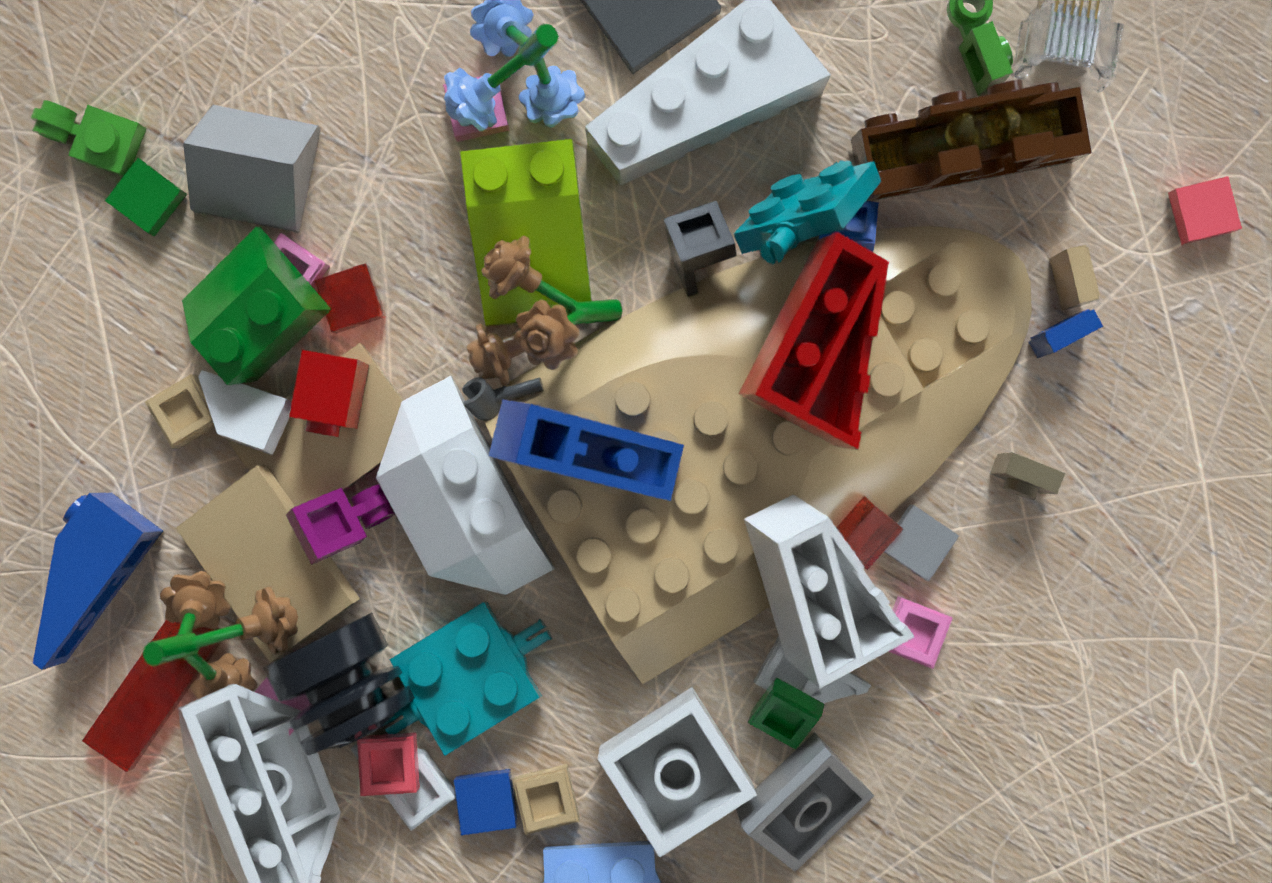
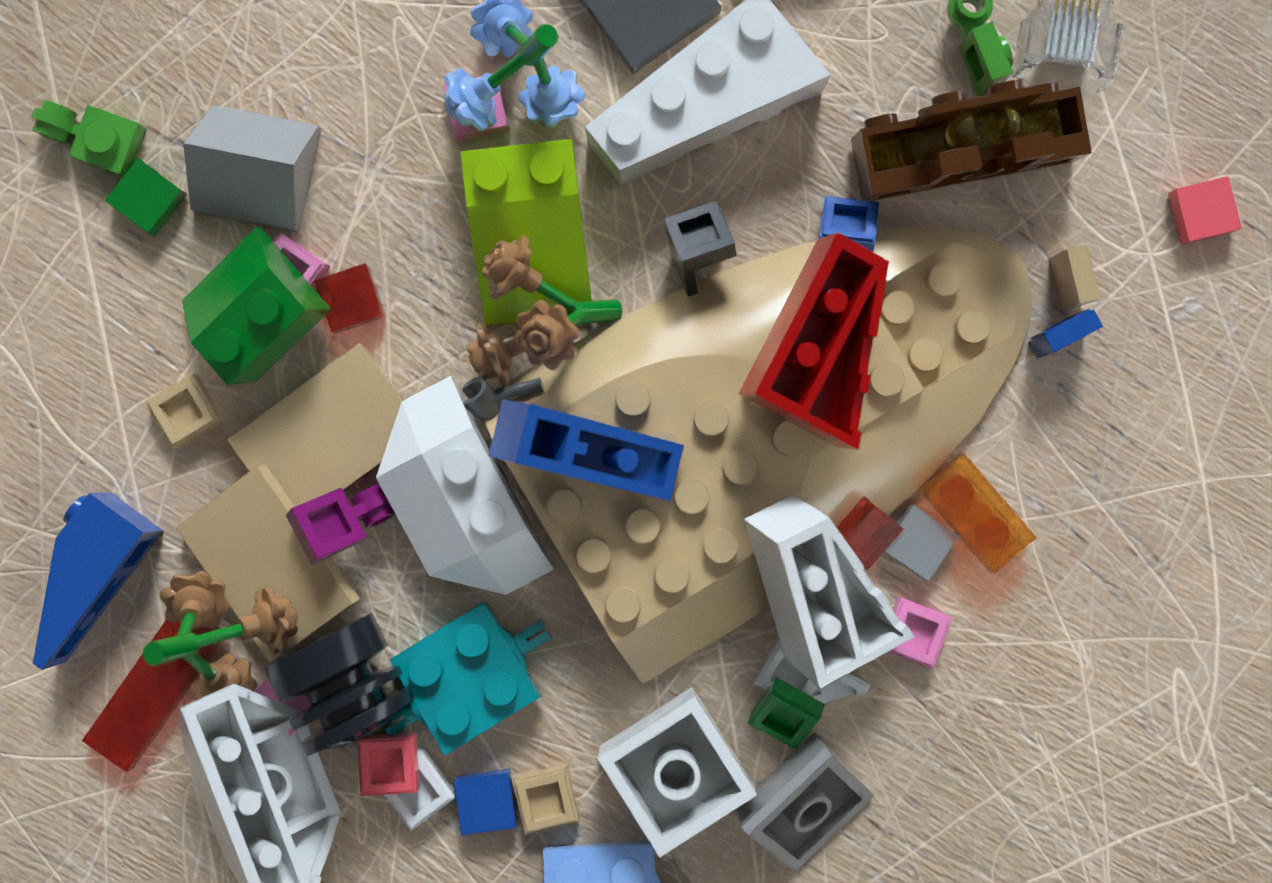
(245, 413): white tile -> none
(328, 392): red brick -> none
(806, 209): teal plate -> none
(977, 513): none -> clear orange plate
(1026, 476): dark tan plate -> none

